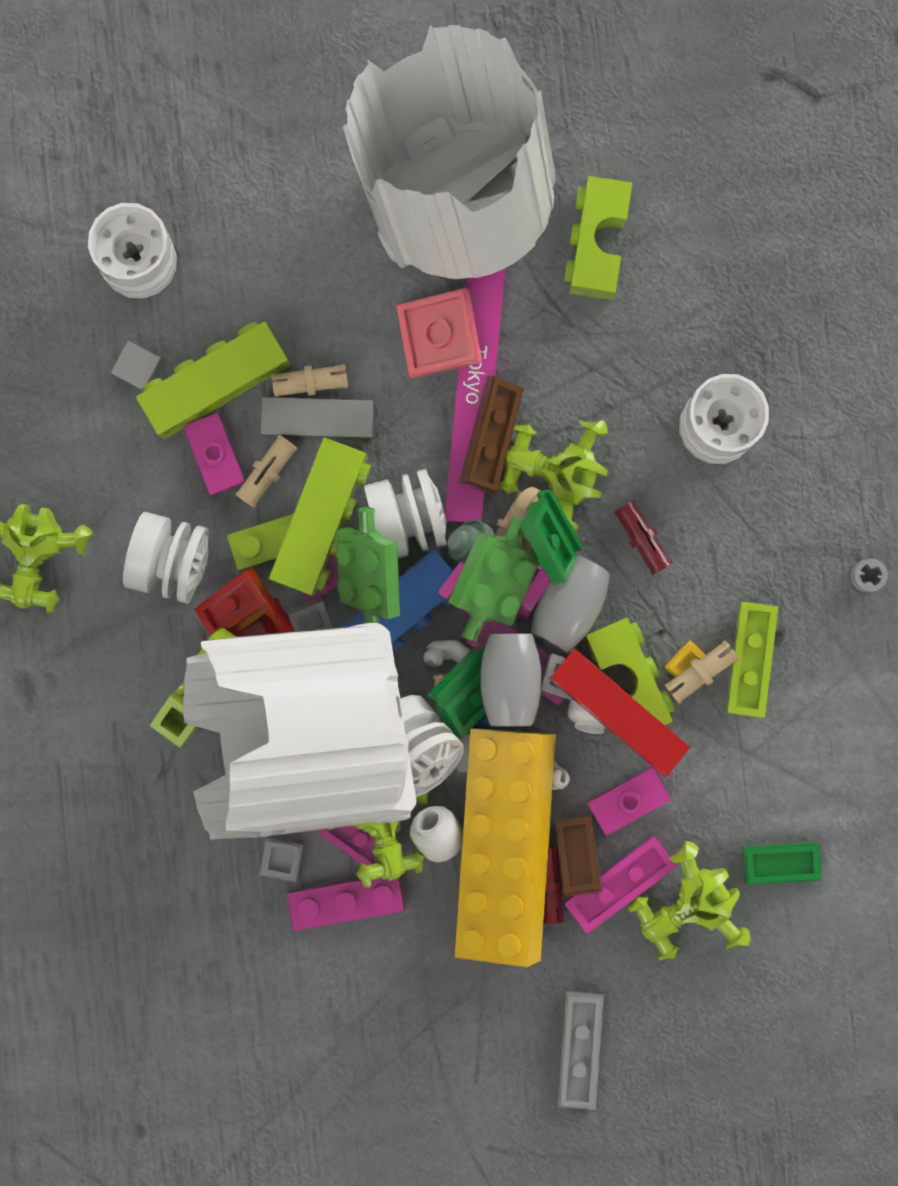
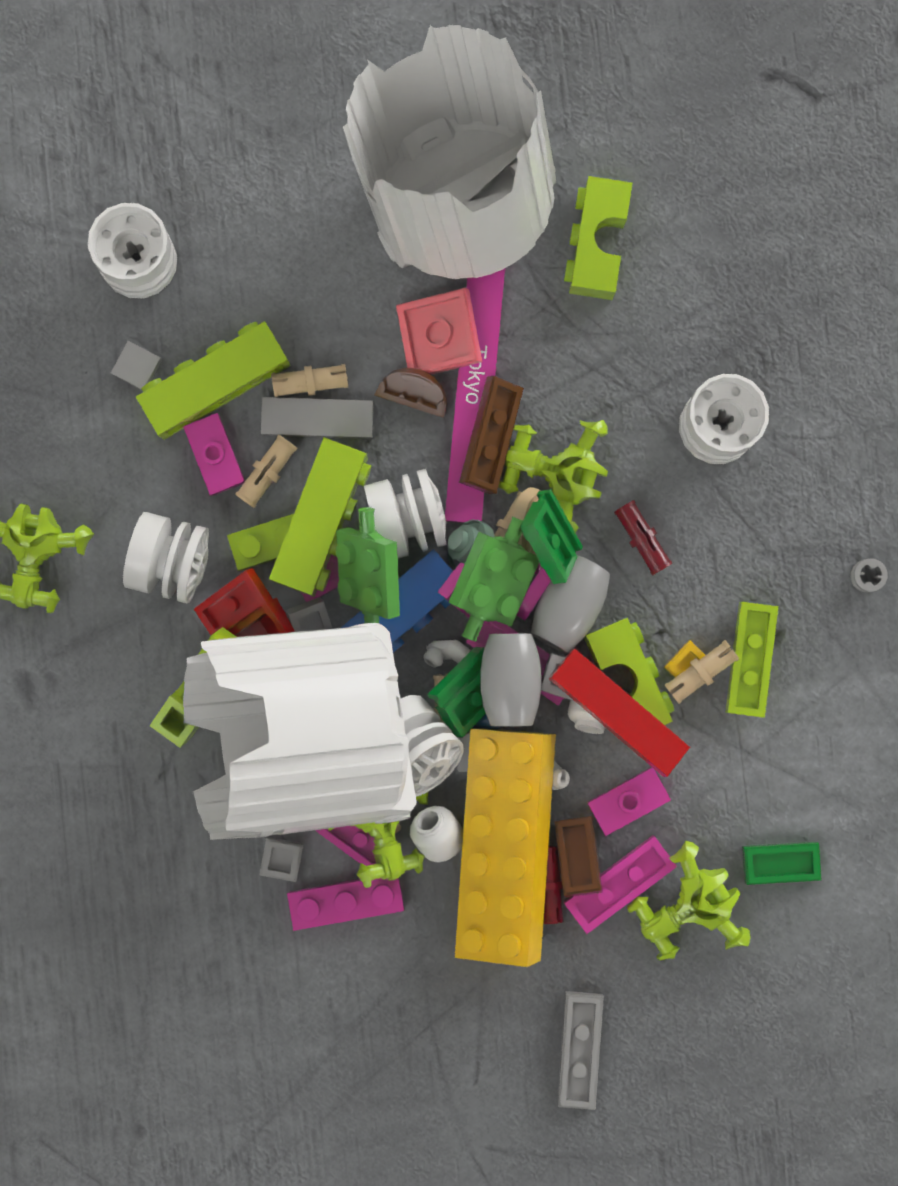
(414, 389): none -> reddish brown tile

